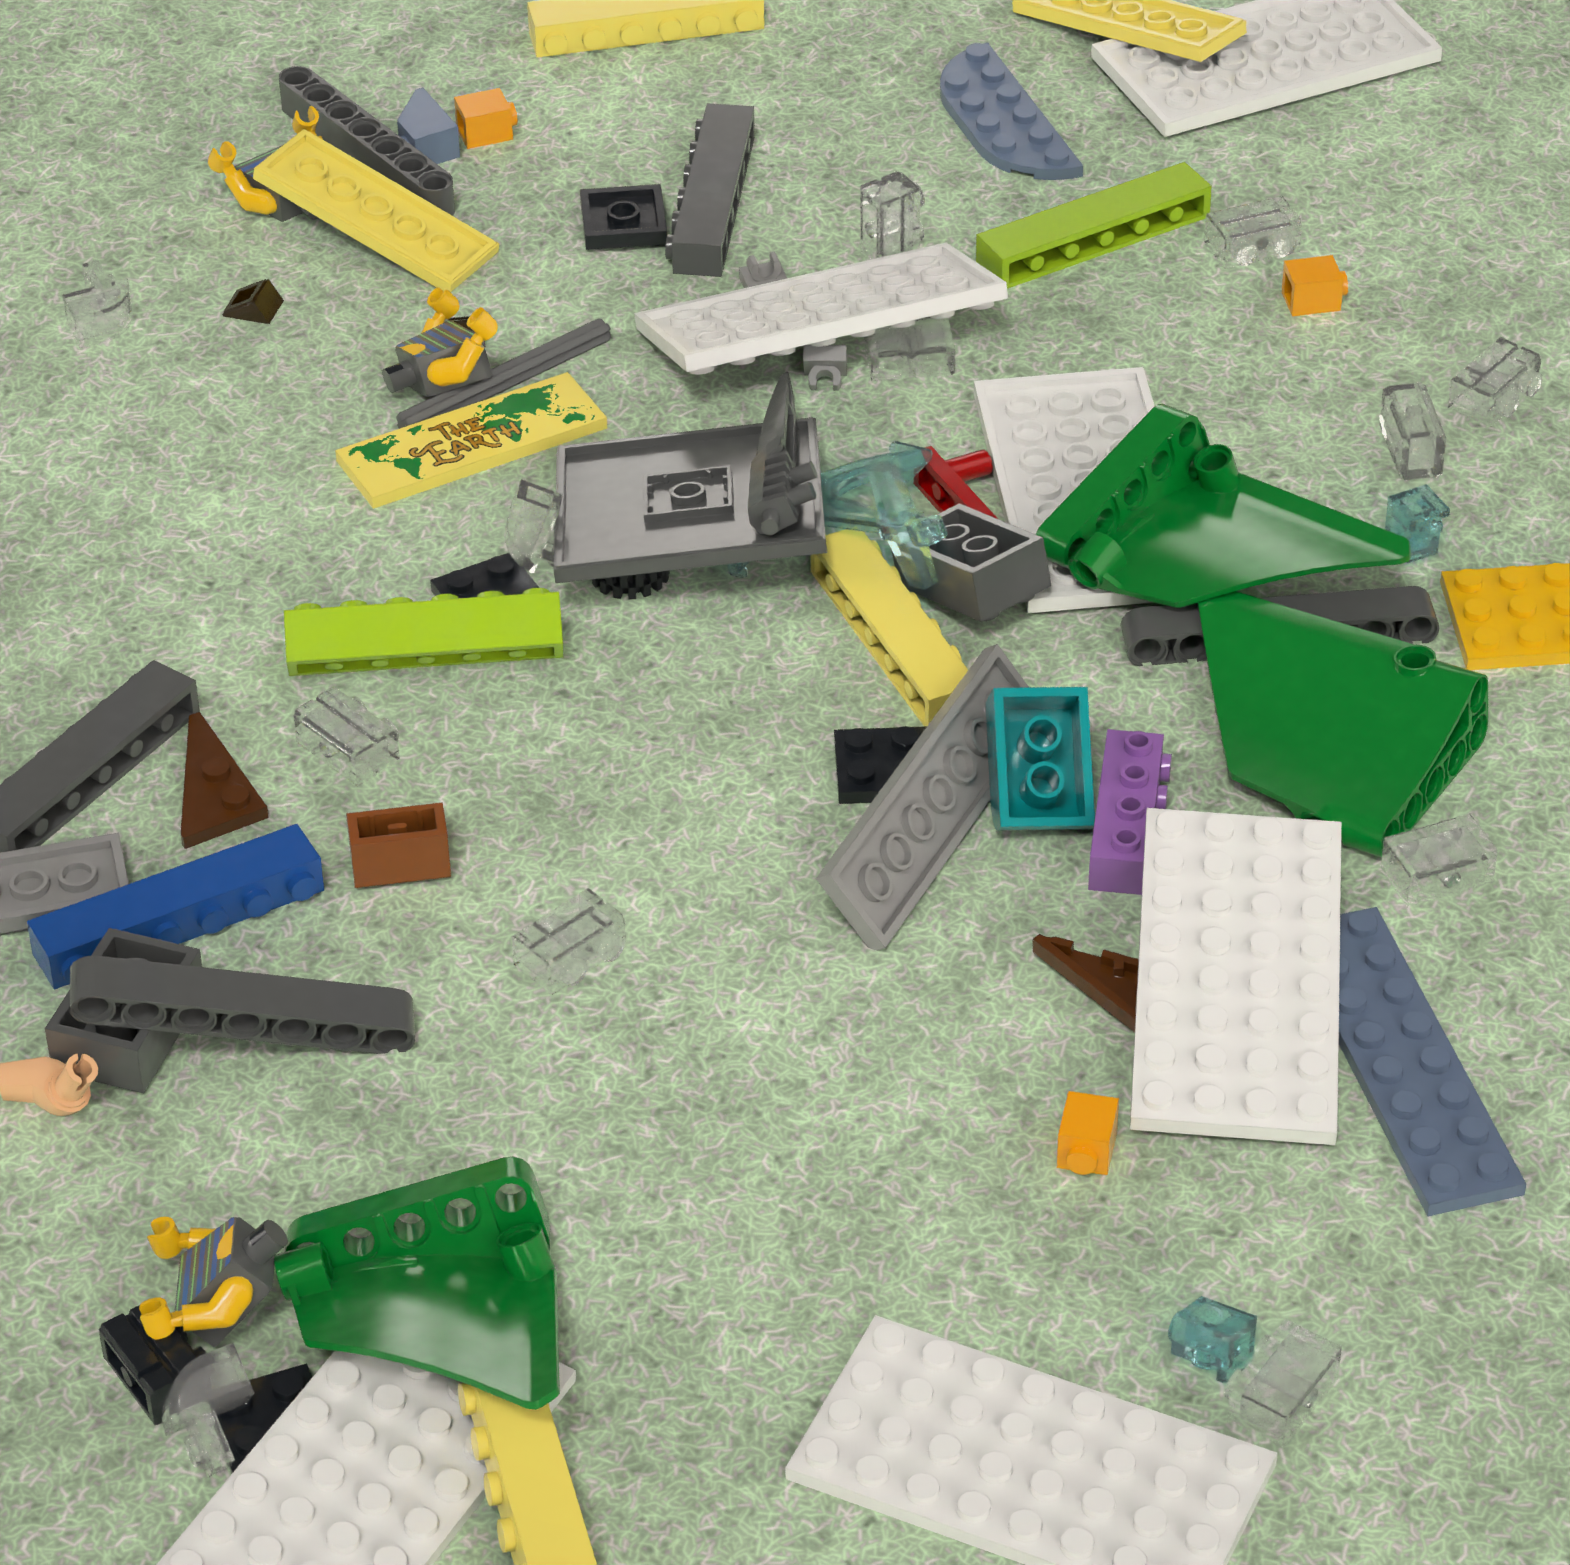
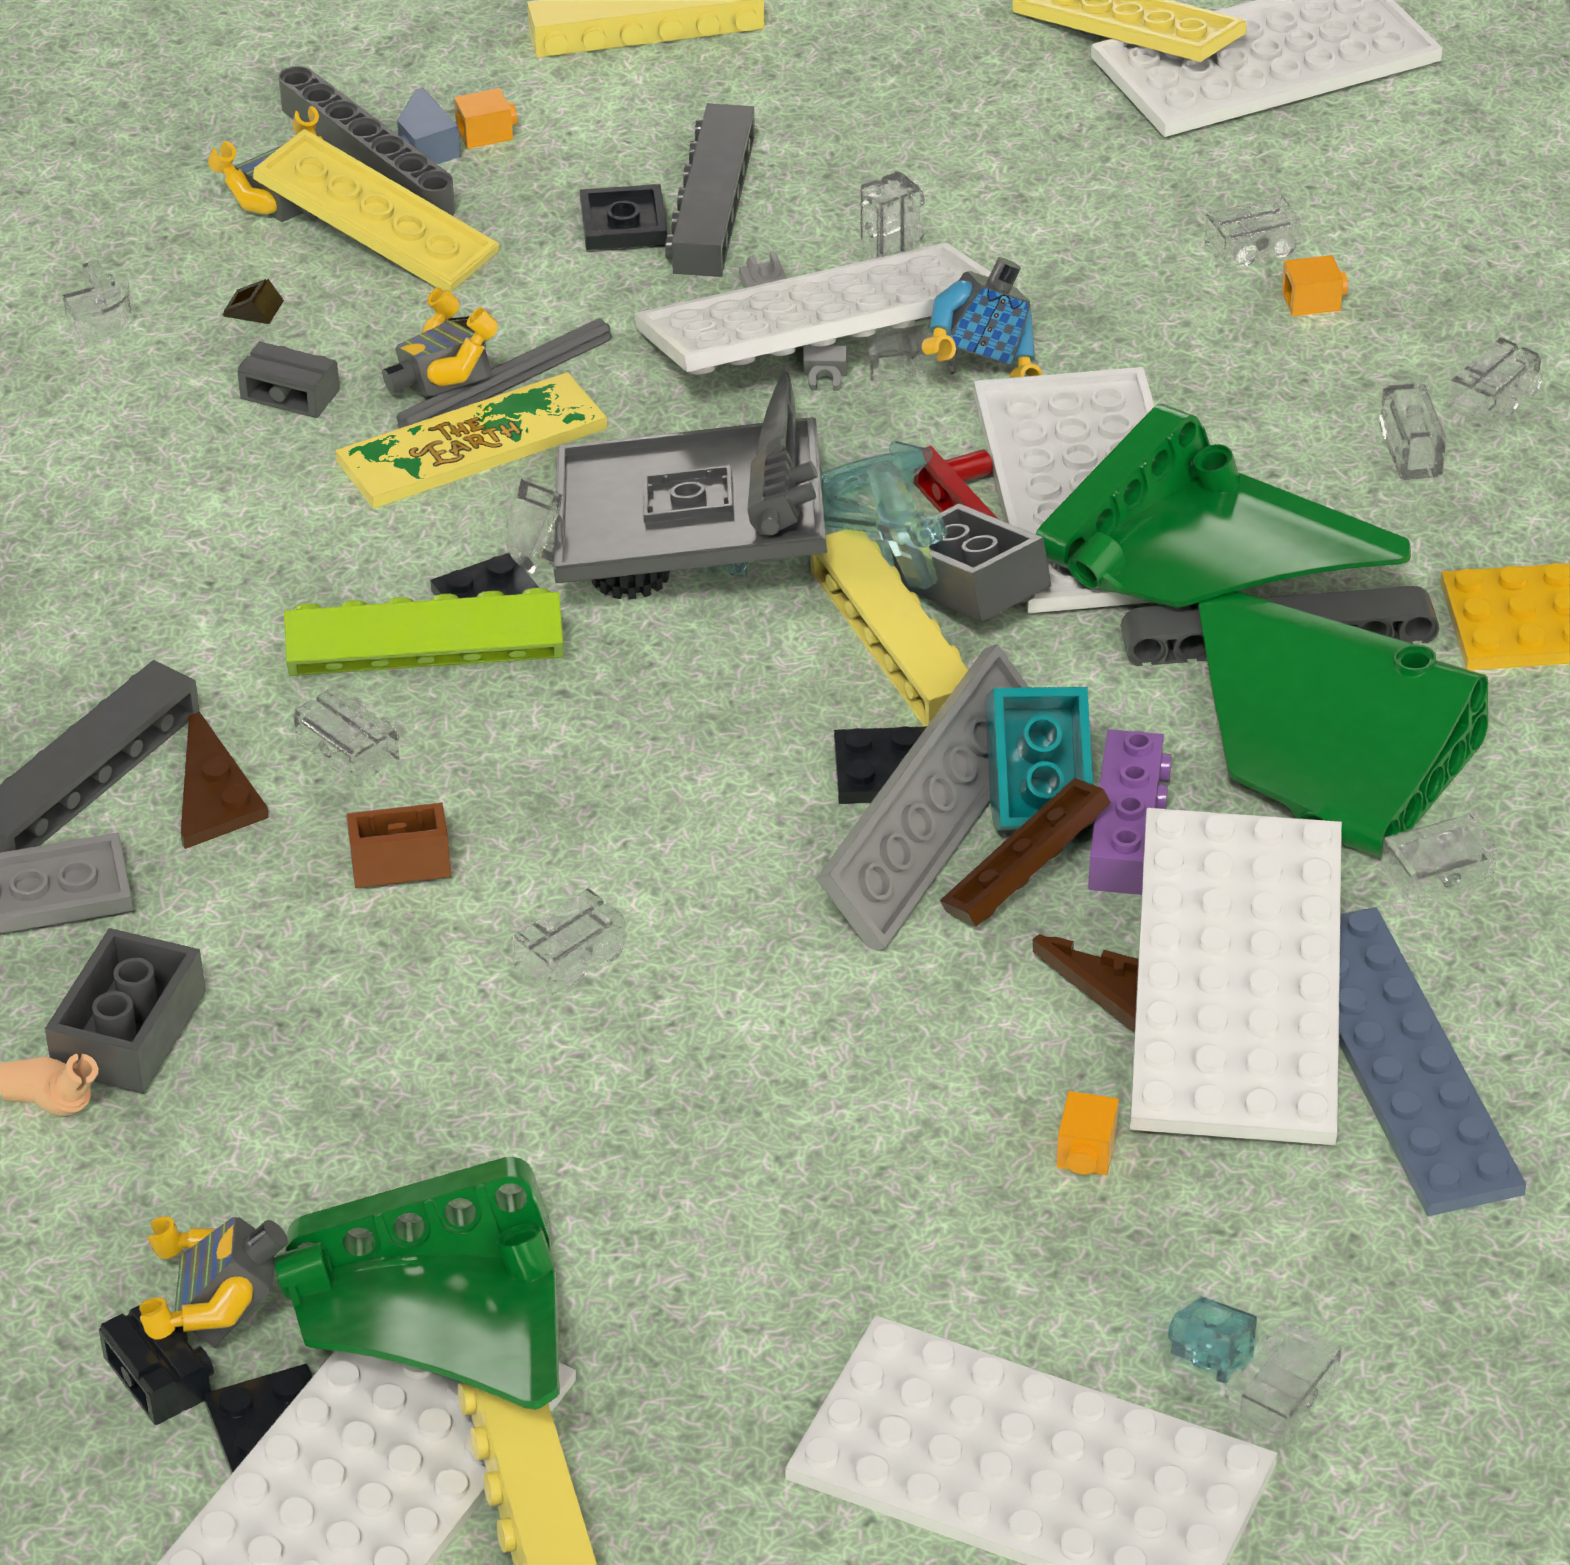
(183, 900): blue brick -> none
(196, 1397): clear brick -> none
(240, 1005): dark grey beam -> none
(288, 379): none -> dark grey brick
(985, 319): none -> torso
(1002, 117): sand blue plate -> none
(1025, 852): none -> reddish brown plate
(1094, 224): lime brick -> none
(1417, 517): clear light blue brick -> none

